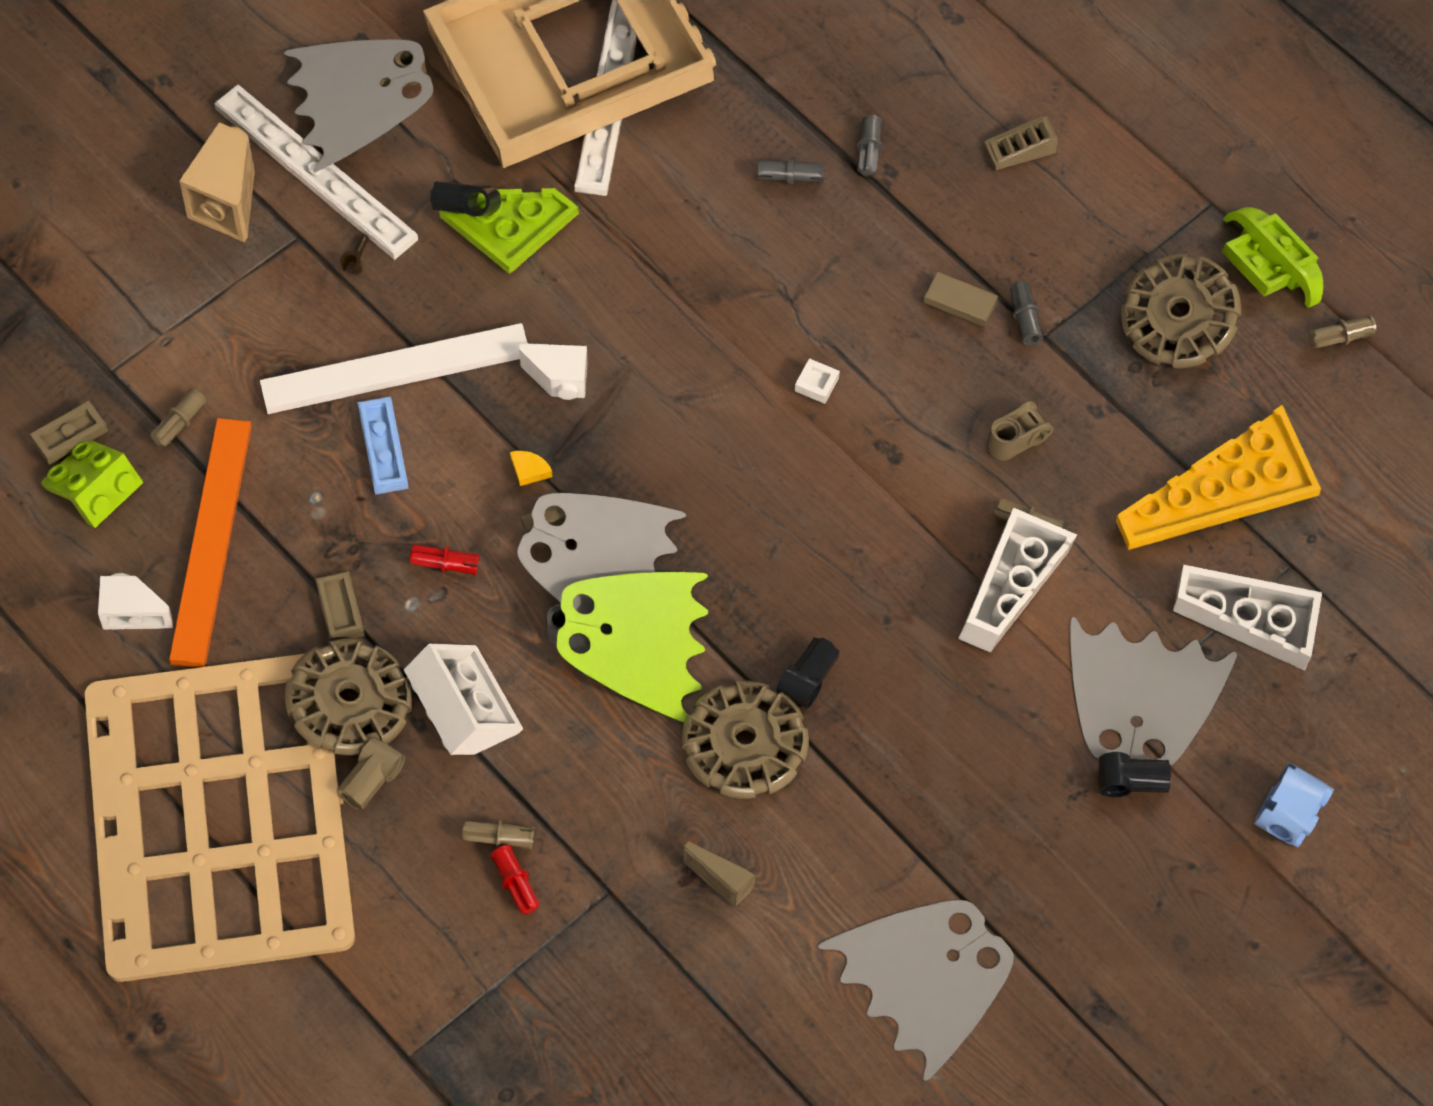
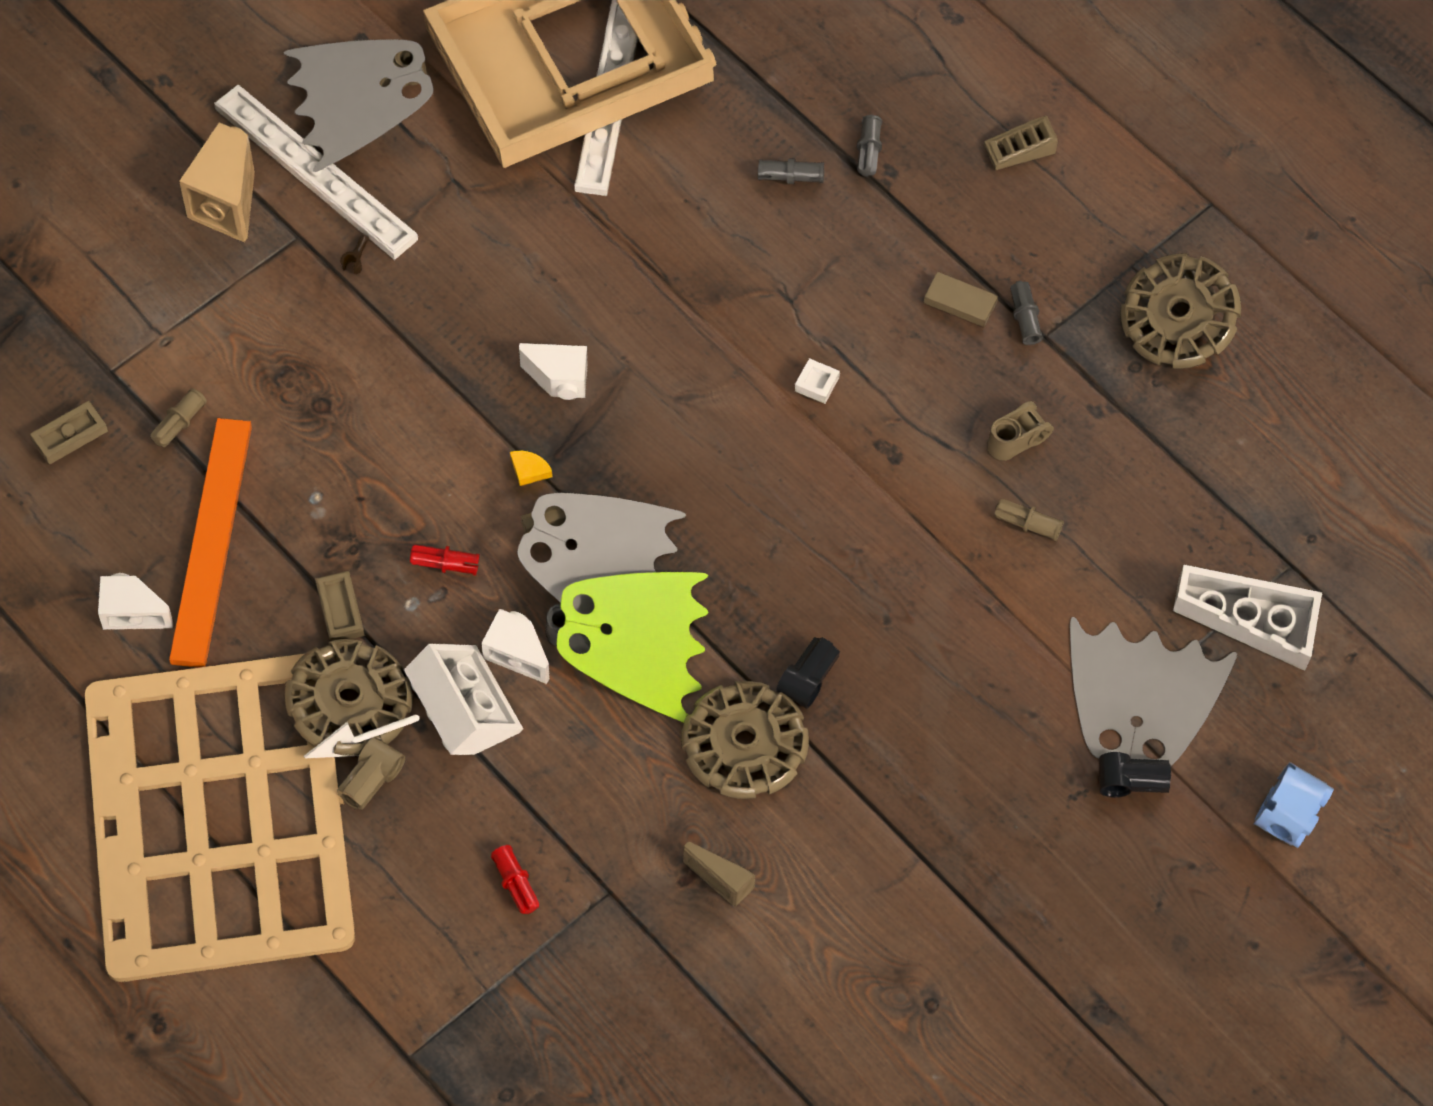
(93, 480): lime bracket -> none
(345, 735): none -> white piece
(383, 445): light blue tile -> none
(392, 368): white tile -> none
(463, 198): black piece -> none
(499, 834): dark tan axle -> none
(515, 646): none -> white slope
(517, 227): lime plate -> none
(917, 984): light grey piece -> none
(1018, 569): white wedge -> none
(1234, 481): yellow wing -> none
(1273, 255): lime plate -> none
(1343, 332): dark tan axle -> none

